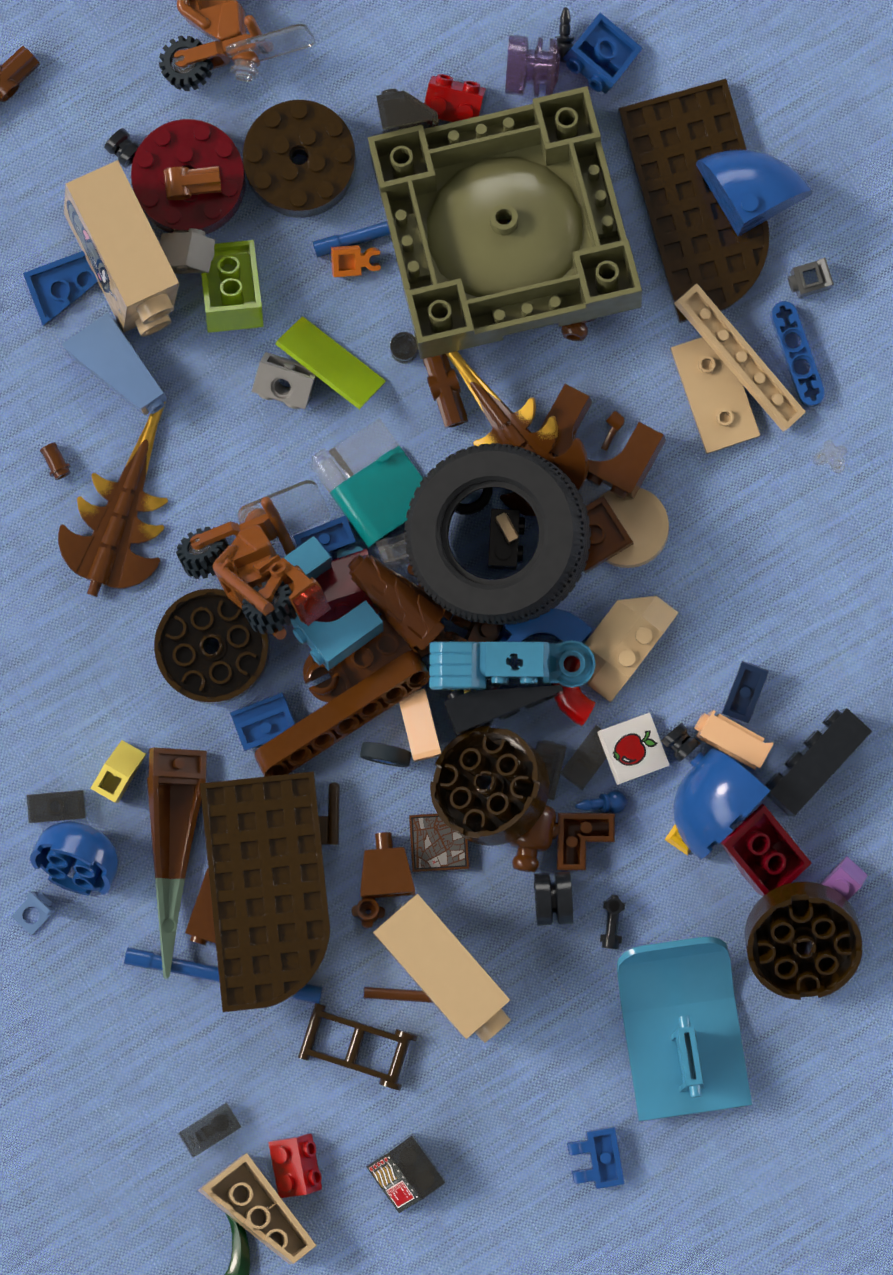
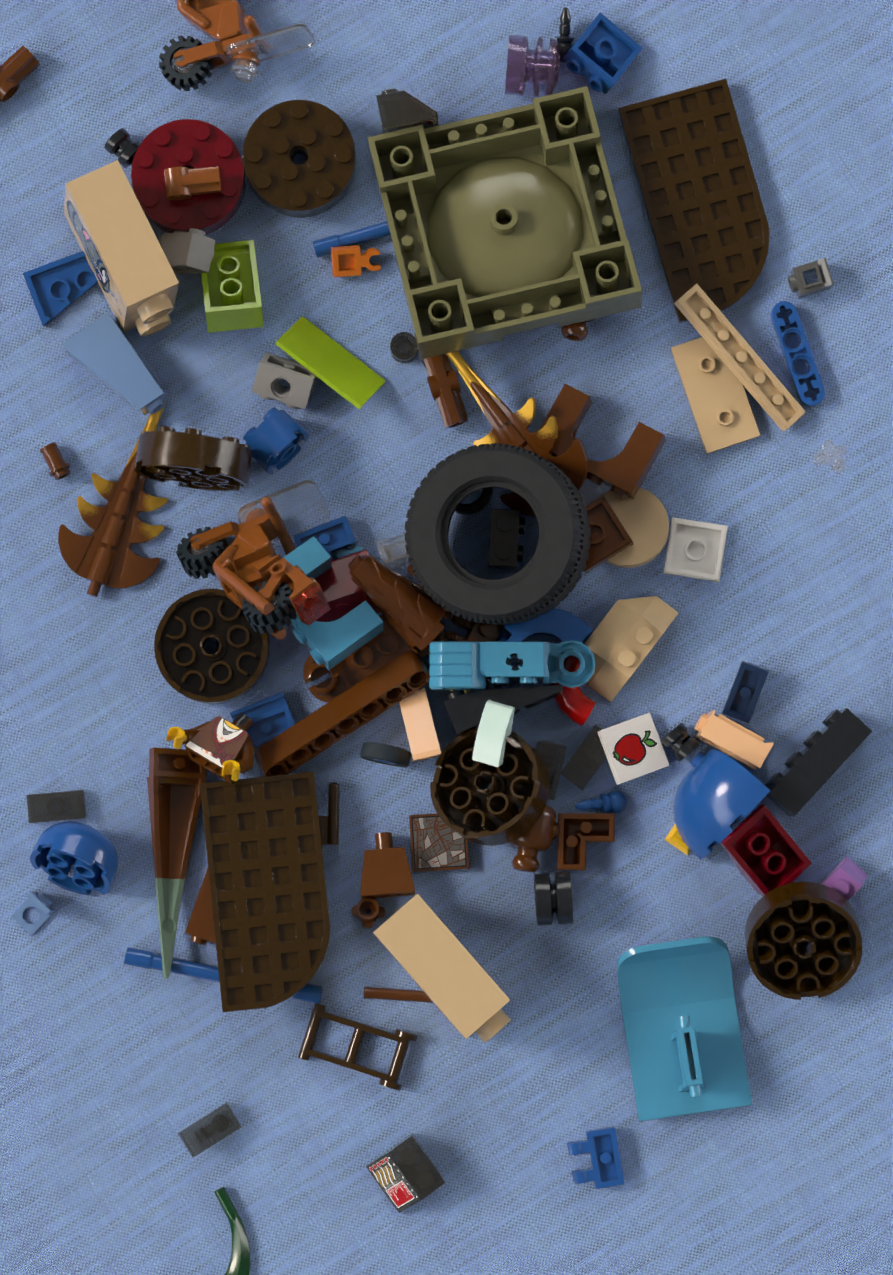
(118, 771): light yellow slope -> none
(193, 459): none -> dark brown brick
(218, 745): none -> torso
(257, 1207): tan wedge -> none
(275, 440): none -> blue brick
(295, 1166): red bracket -> none
(369, 481): teal door -> none
(454, 99): red bracket -> none
(492, 733): none -> light aqua slope
(506, 528): tan tile -> none
(614, 907): black bar -> none
(616, 421): reddish brown hand -> none
(695, 549): none -> white tile
(751, 186): blue brick -> none

